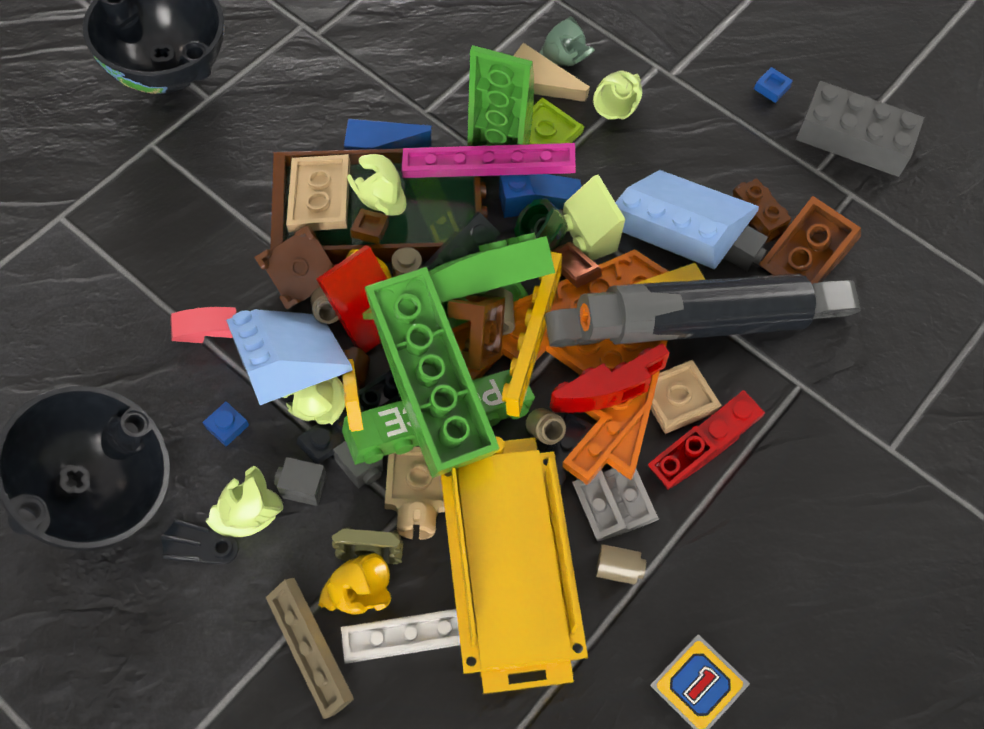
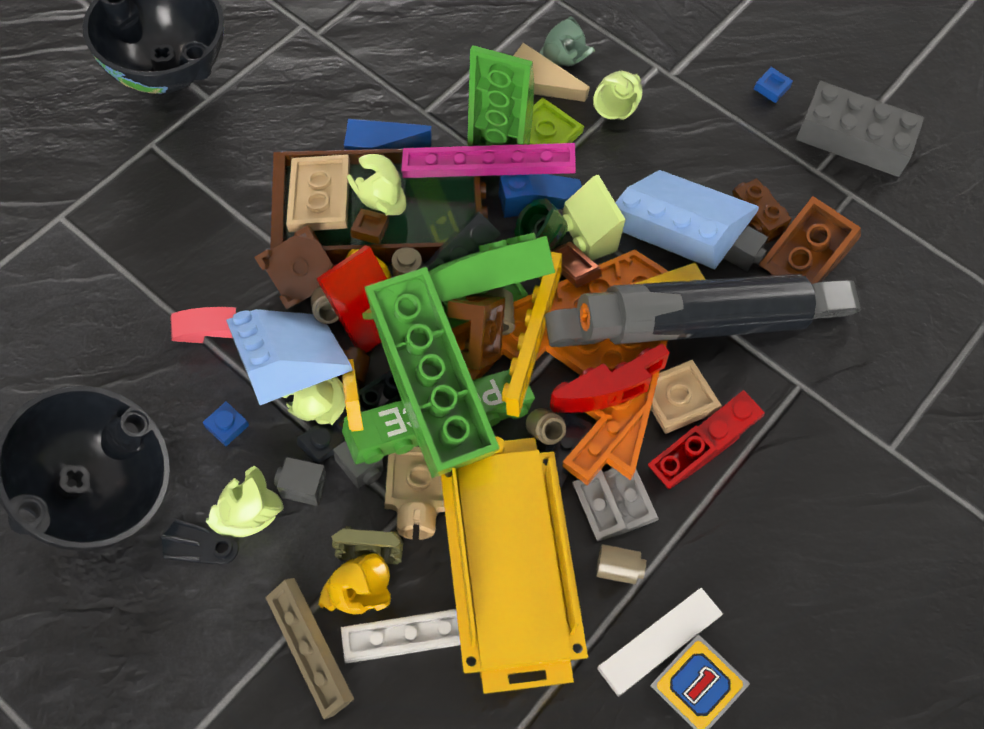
(659, 641): none -> white tile

